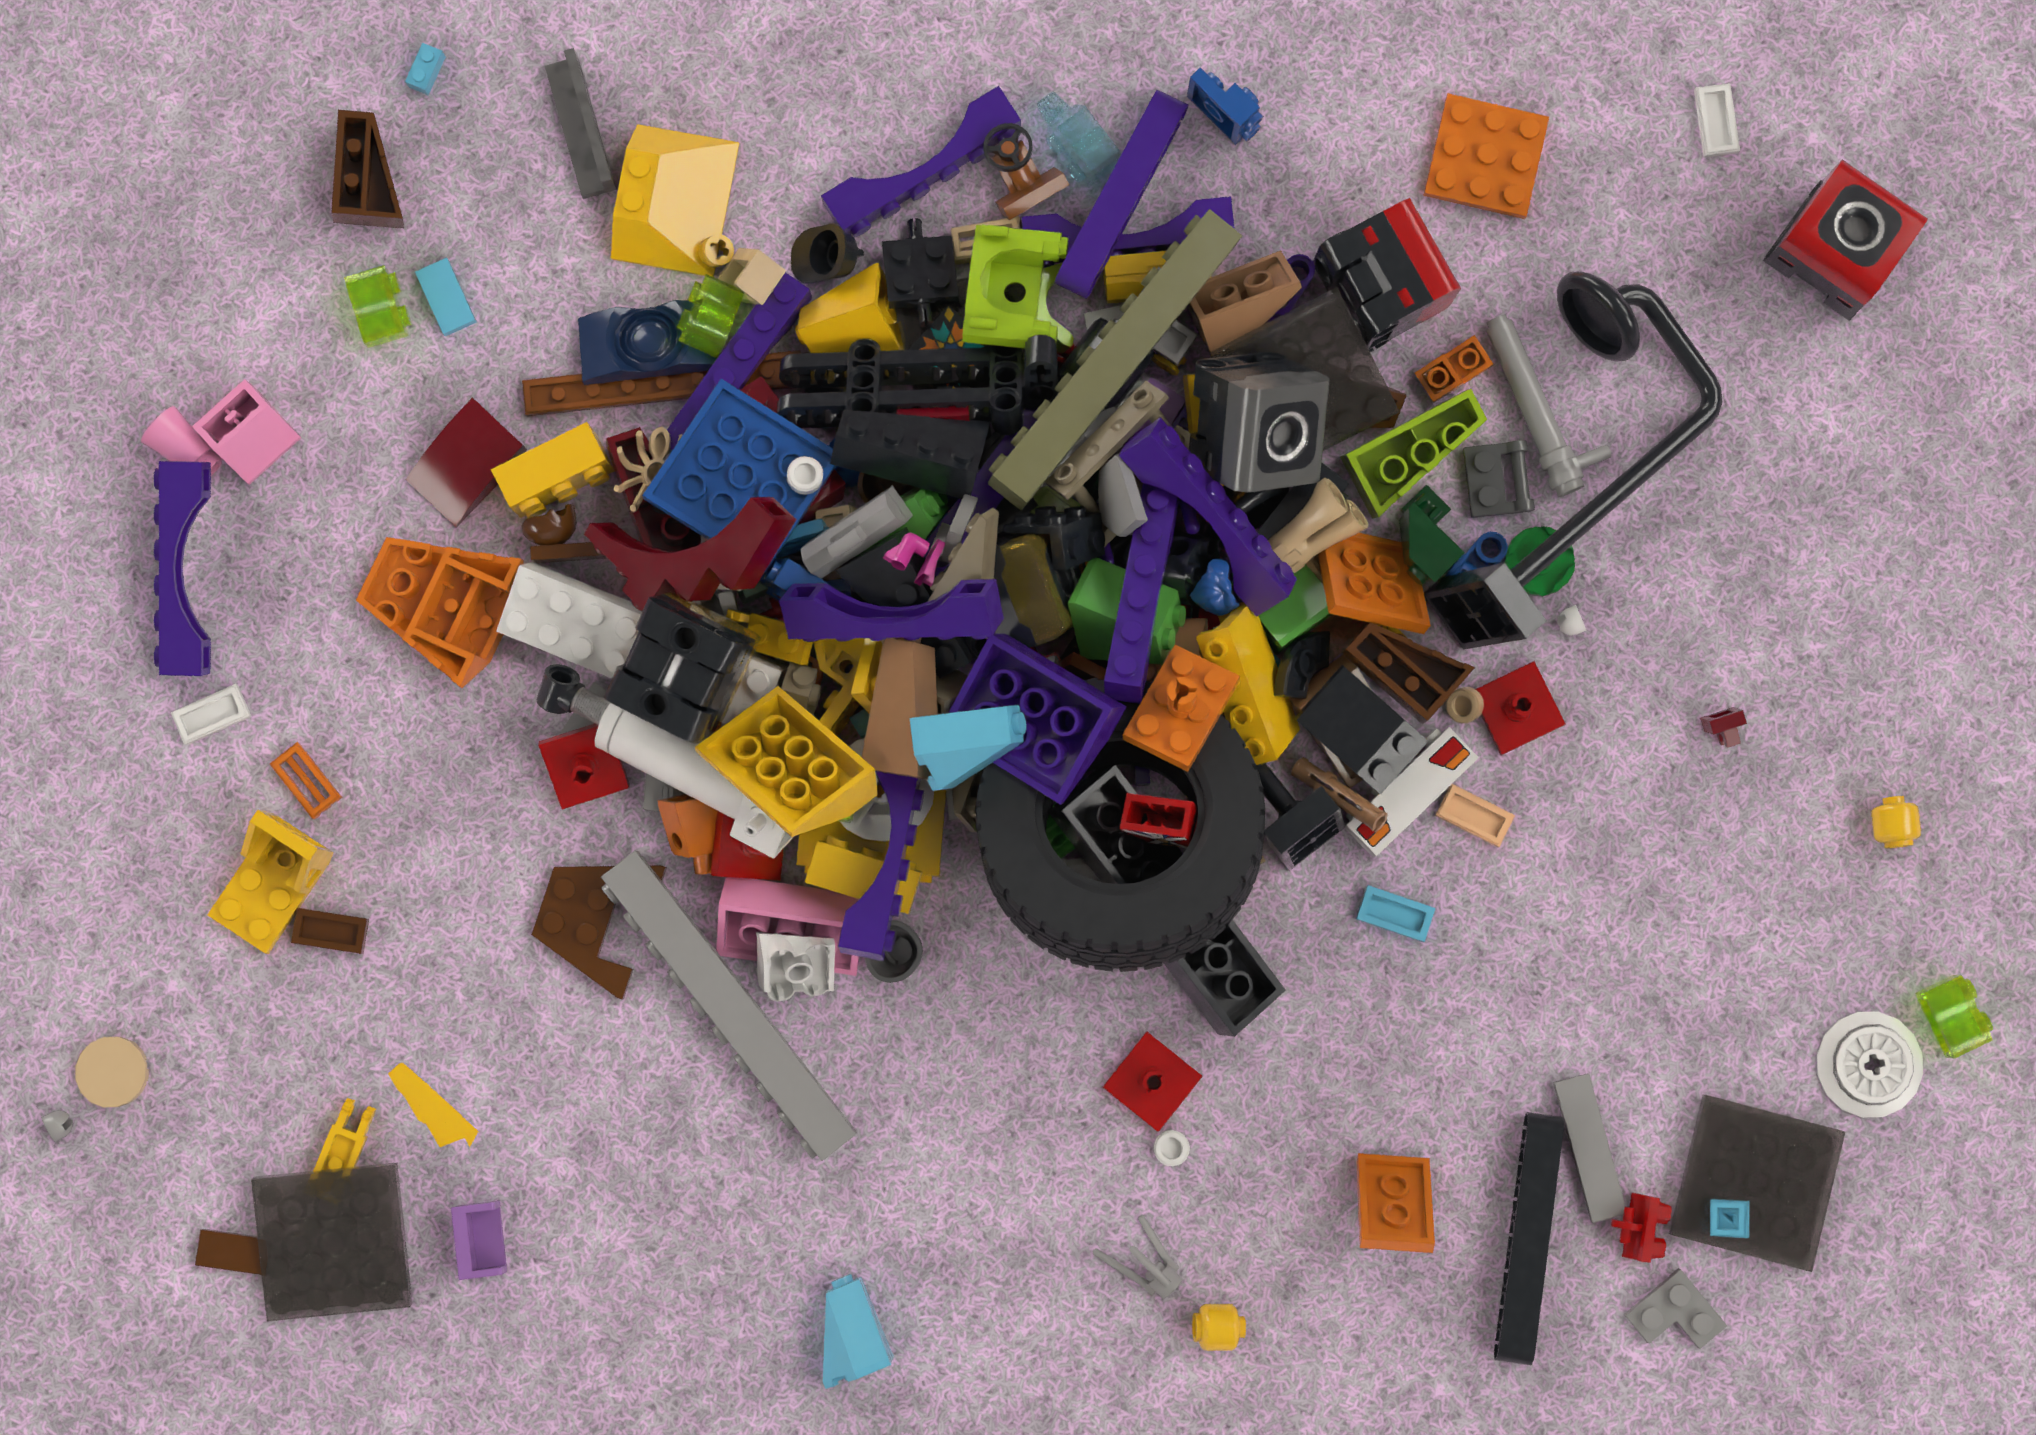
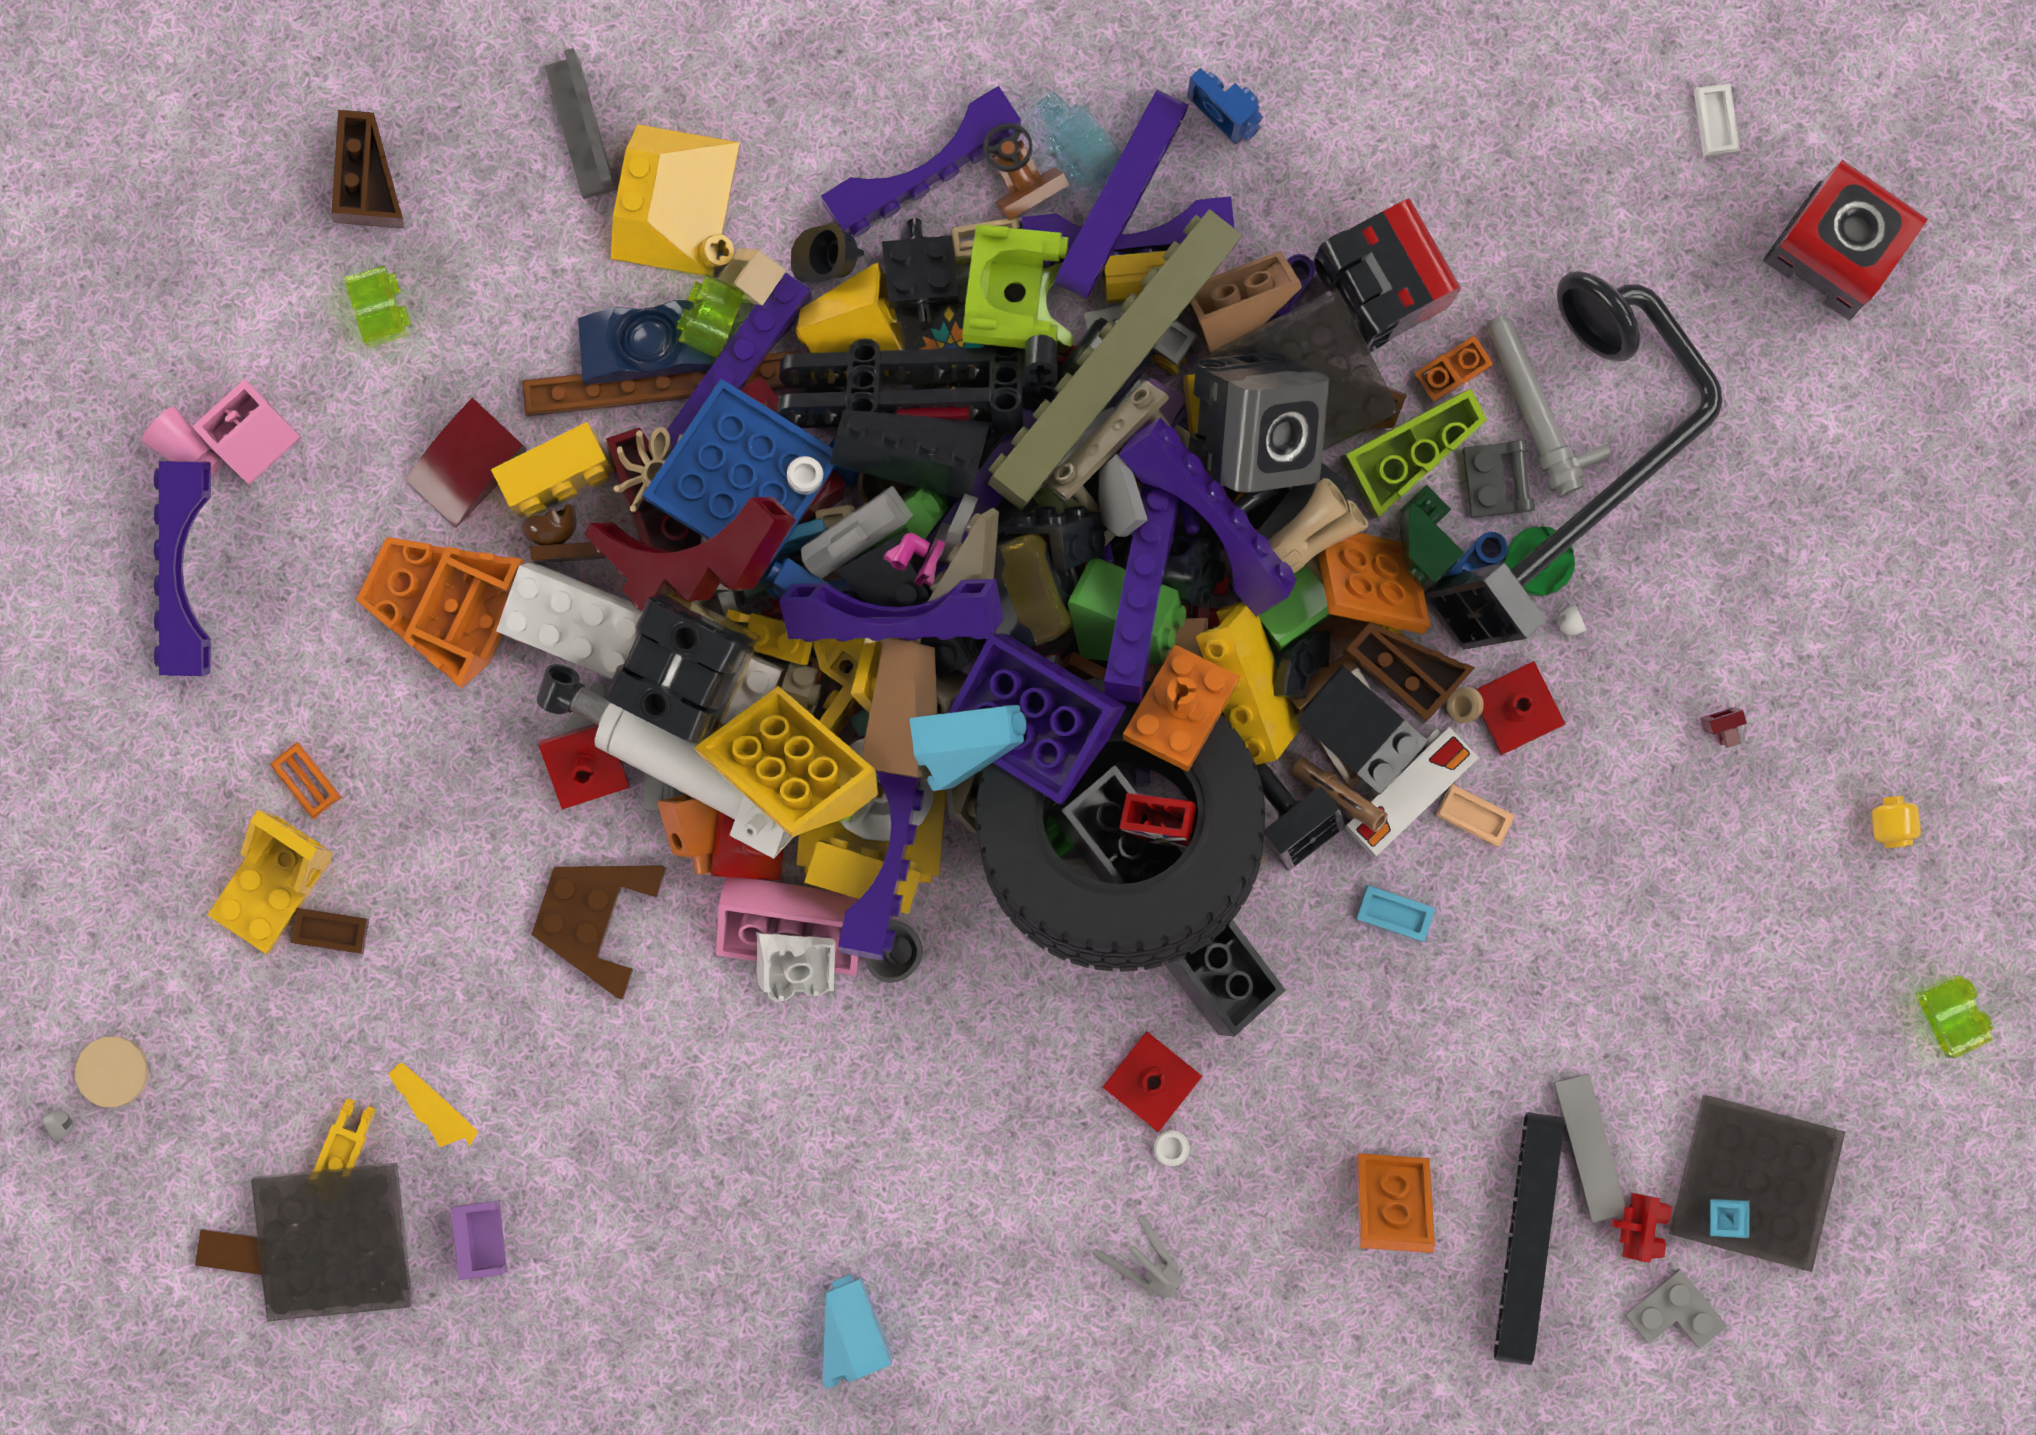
(211, 714): white tile -> none
(425, 69): medium azure piece -> none
(445, 297): medium azure tile -> none
(729, 1005): light grey brick -> none
(1214, 589): blue piece -> none
(1218, 1327): yellow head -> none
(1486, 156): orange plate -> none
(1846, 1050): white piece -> none

